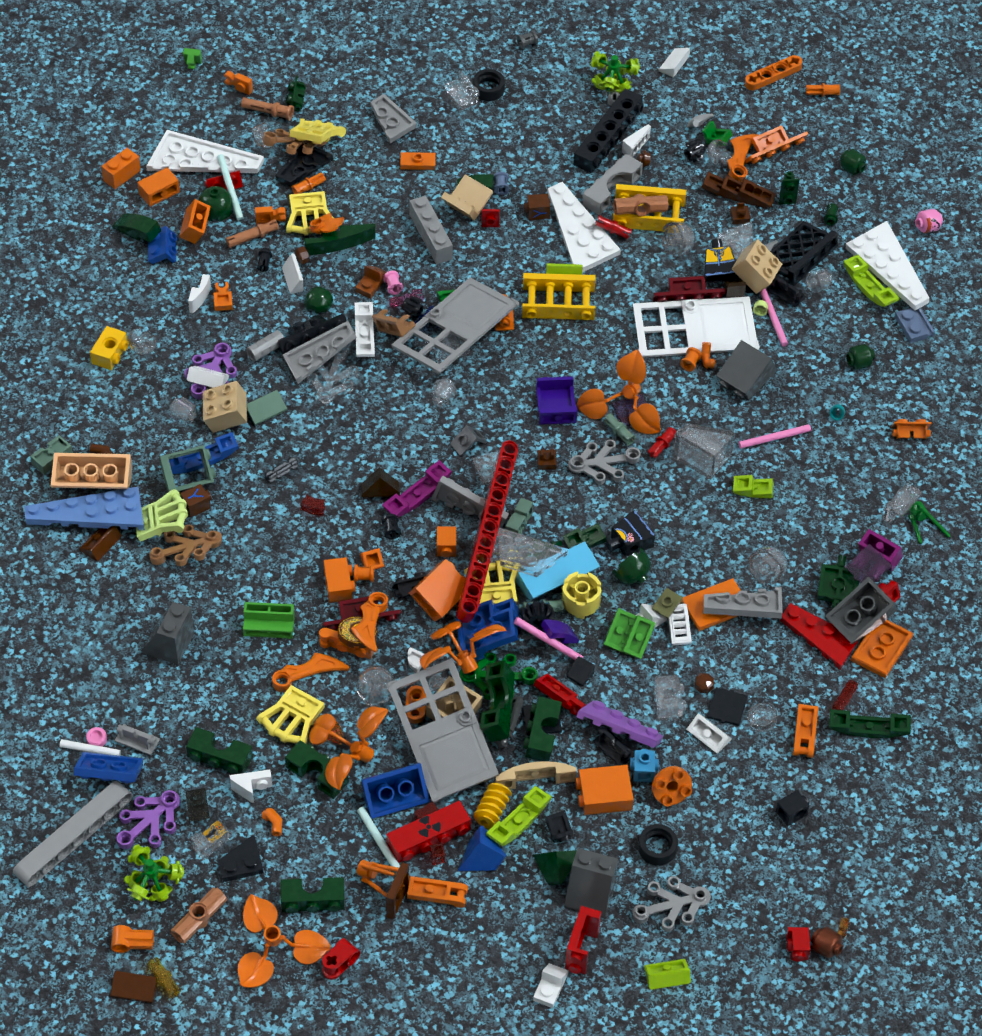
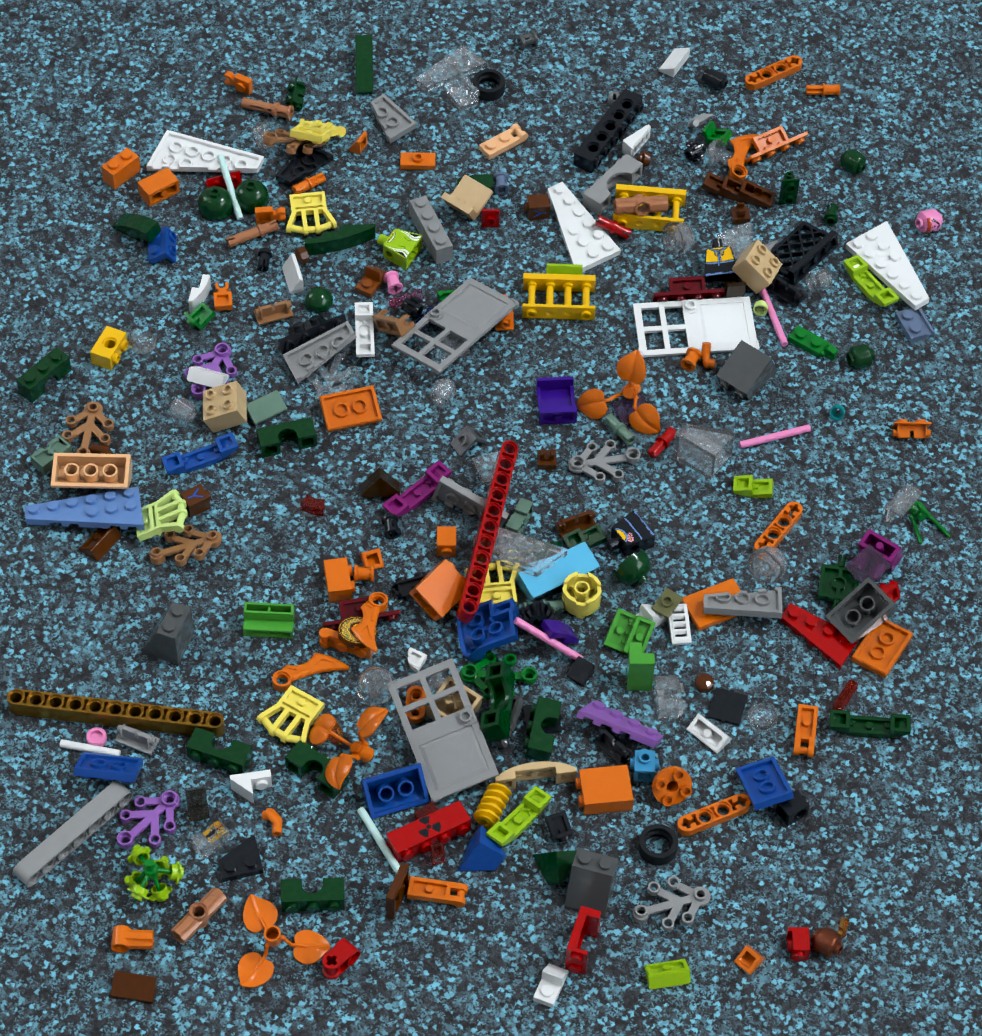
(32, 382): none -> dark green arch
(92, 411): none -> medium nougat plant
(107, 708): none -> pearl gold beam
(164, 977): clear yellow pin -> none
(167, 472): sand green window -> none
(192, 57): bright green tile -> none
(194, 221): orange brick -> none
(200, 316): none -> green bracket
(251, 194): none -> dark green cylinder
(264, 346): light grey axle -> none
(273, 313): none -> medium nougat hinge
(281, 469): black axle -> none
(299, 431): none -> dark green arch
(325, 224): orange plate -> none
(350, 408): none -> orange tile
(359, 144): none -> orange slope
(364, 64): none -> dark green slope
(370, 870): orange plant -> none
(400, 247): none -> lime torso
(447, 69): none -> clear wing
(465, 658): orange plant -> none
(503, 141): none -> light nougat plate
(559, 692): red hinge -> none
(582, 521): none -> reddish brown hinge
(615, 69): lime plant -> none
(639, 668): none -> bright green piece
(715, 79): none -> black brick
(715, 817): none -> orange beam
(749, 959): none -> orange slope
(764, 783): none -> blue plate
(781, 531): none -> orange beam
(812, 343): none -> green hinge

